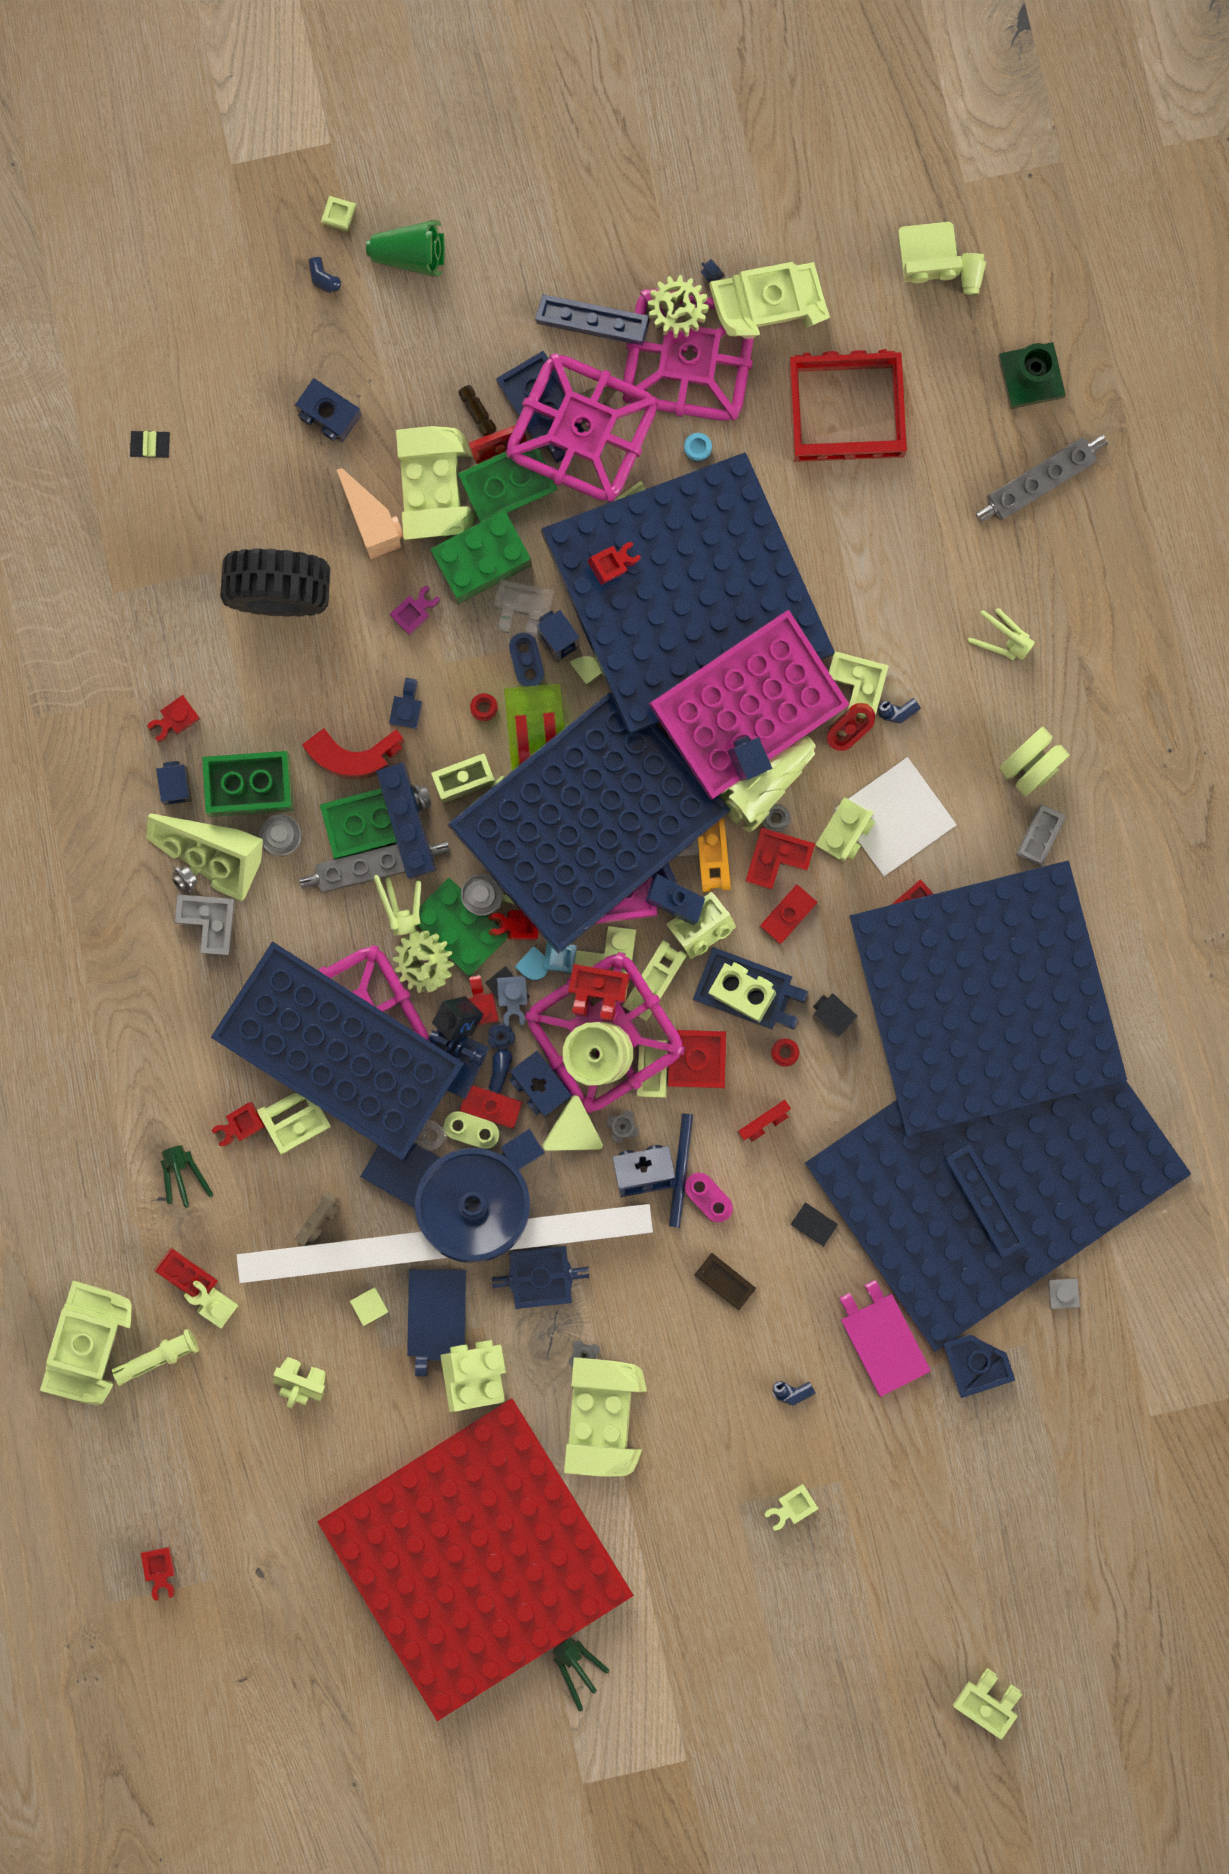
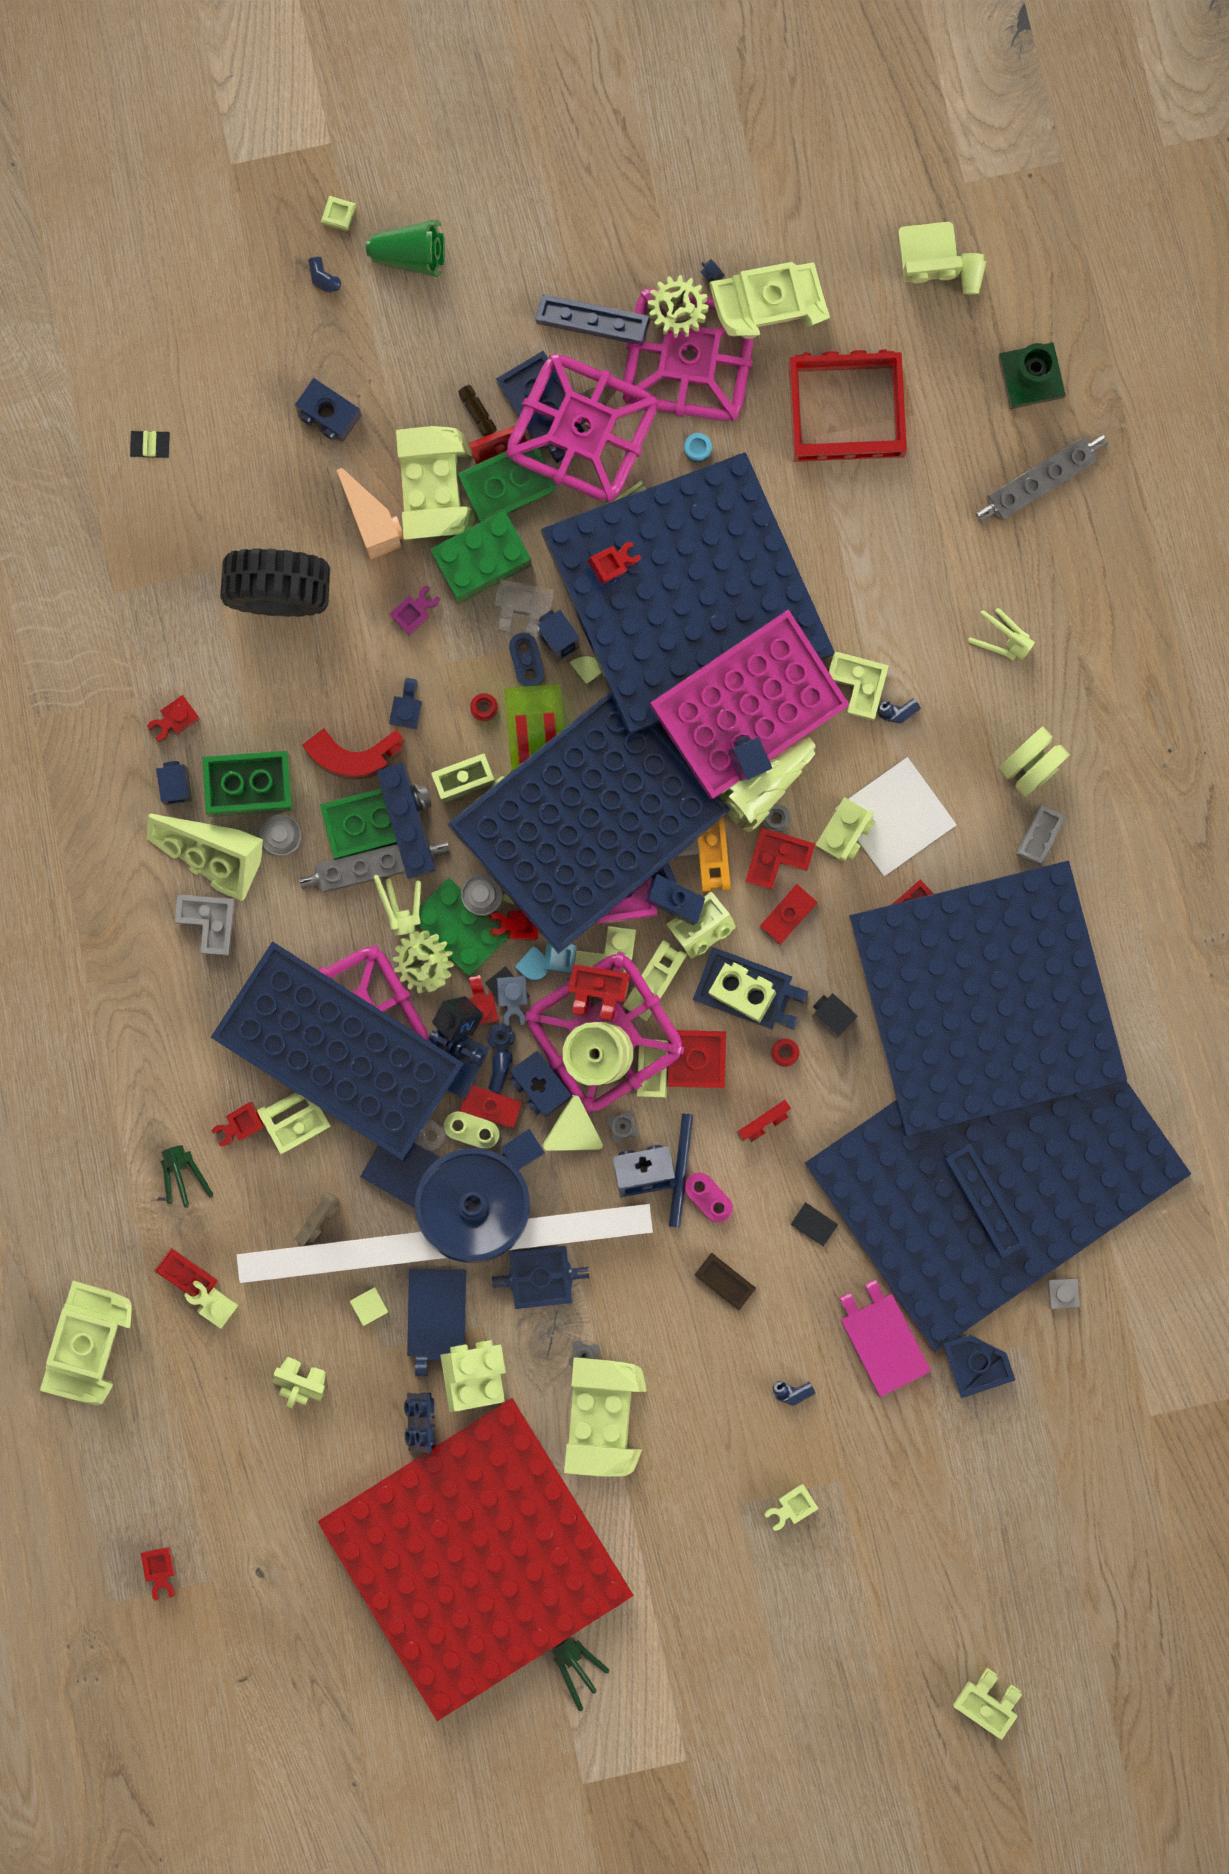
(167, 1352): yellowish green pin -> none
(184, 879): flat silver plate -> none
(419, 1434): none -> dark blue hinge
(852, 726): red plate -> none

